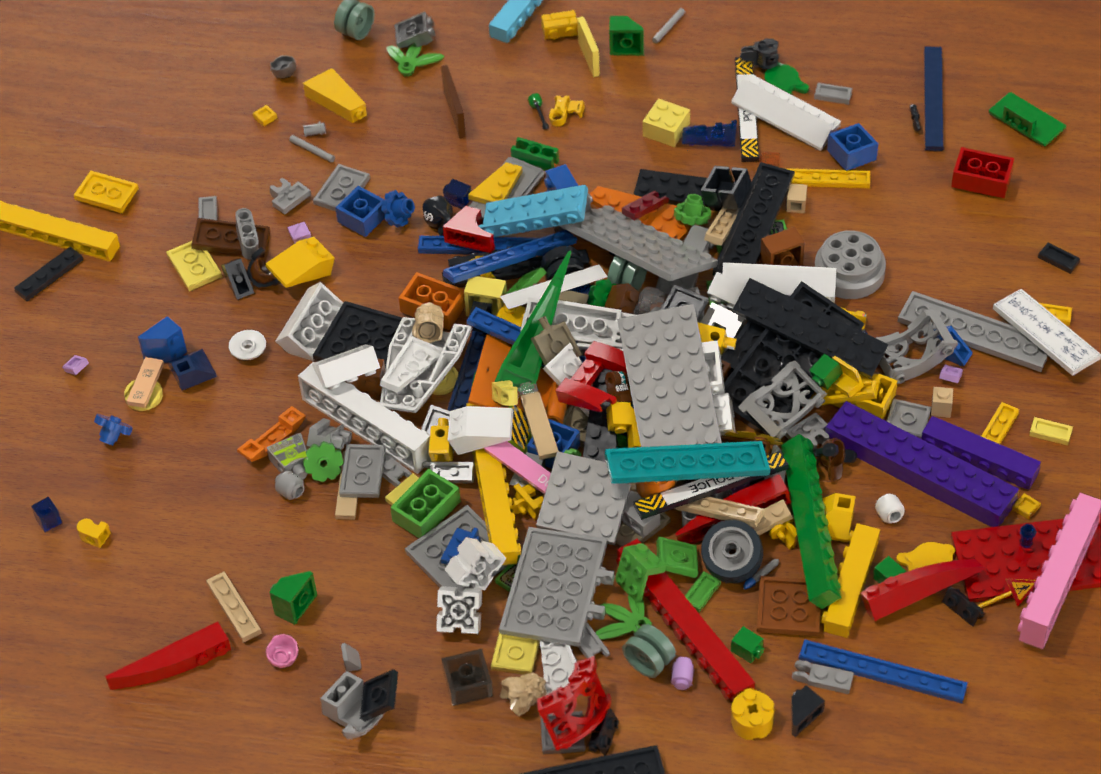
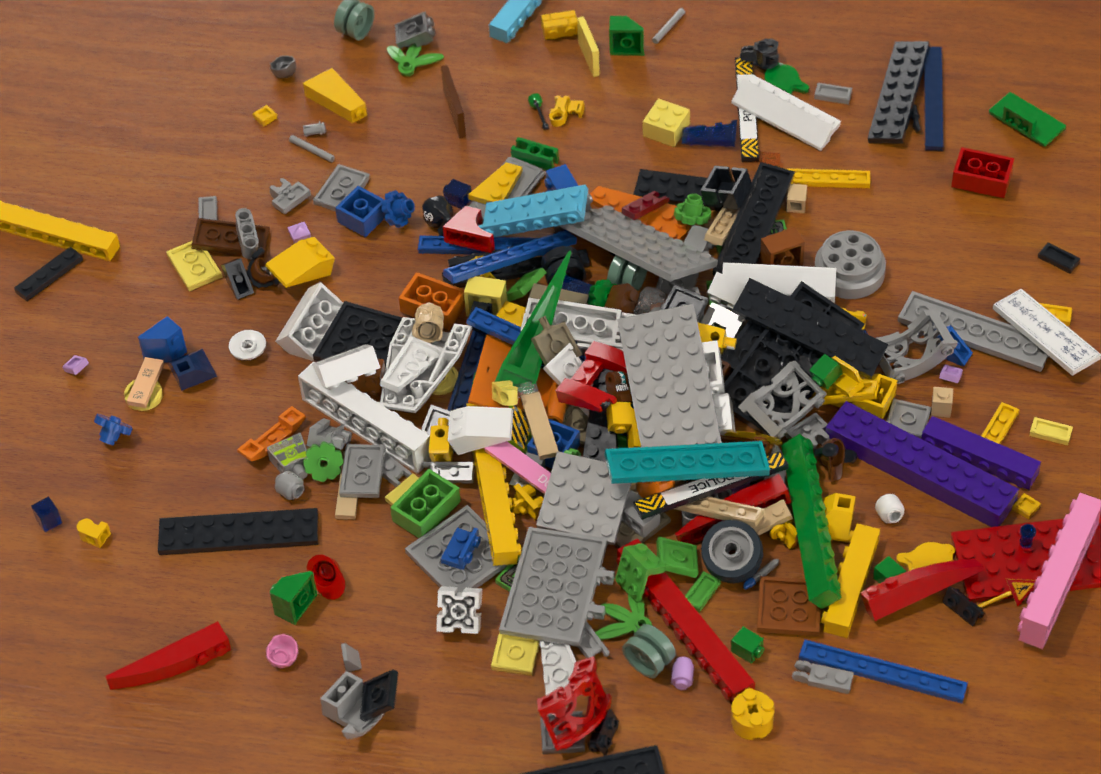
(106, 191): yellow plate -> none
(233, 607): tan plate -> none
(238, 531): none -> black plate
(327, 576): none -> red piece
(467, 677): clear smoke brick -> none
(475, 563): white brick -> none
(523, 691): tan hair -> none
(570, 281): white sticker -> none
(805, 708): black slope -> none
(852, 146): blue brick -> none
(899, 92): none -> black plate

